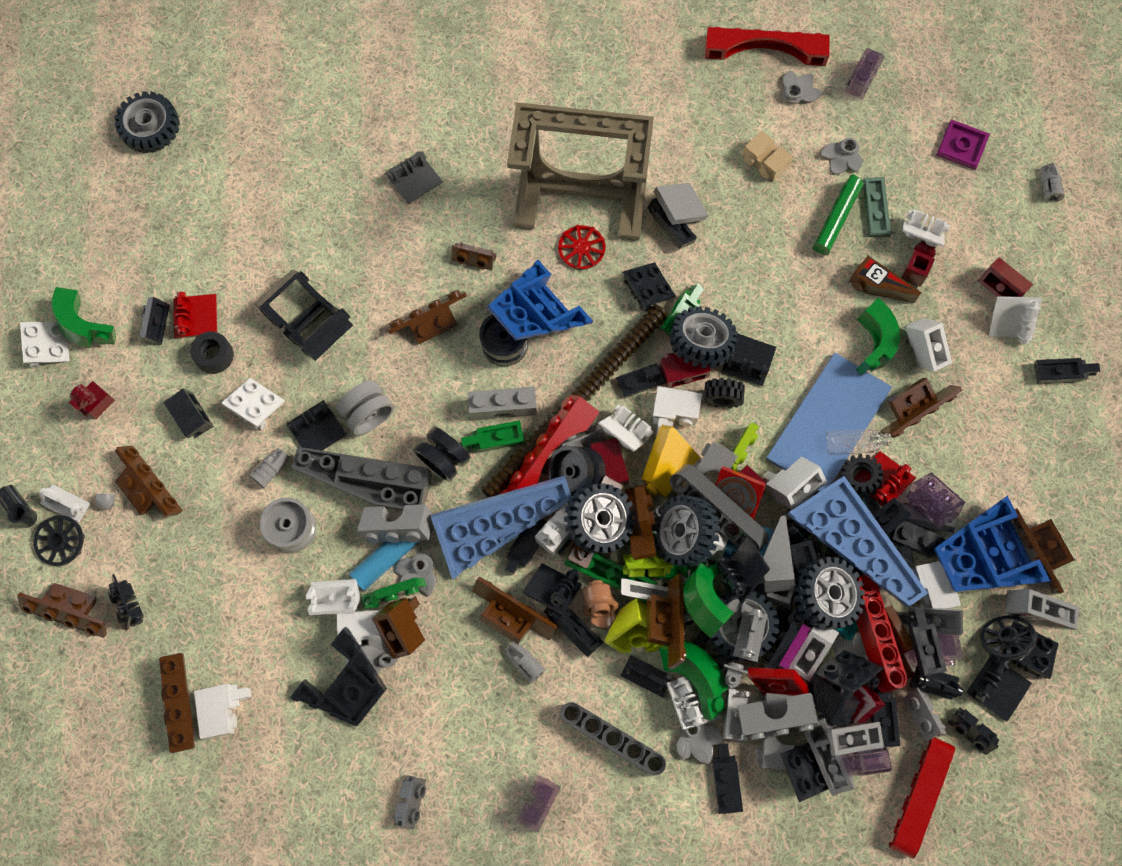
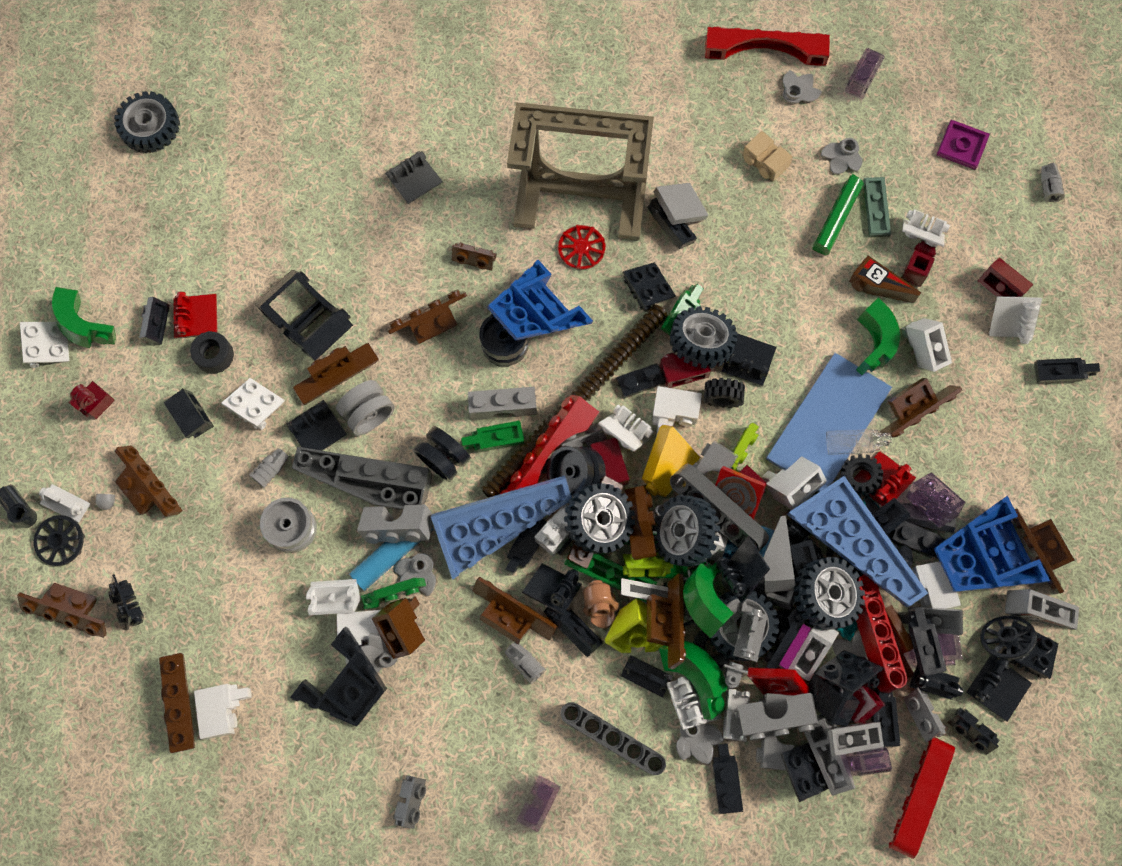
(334, 370): none -> reddish brown bracket

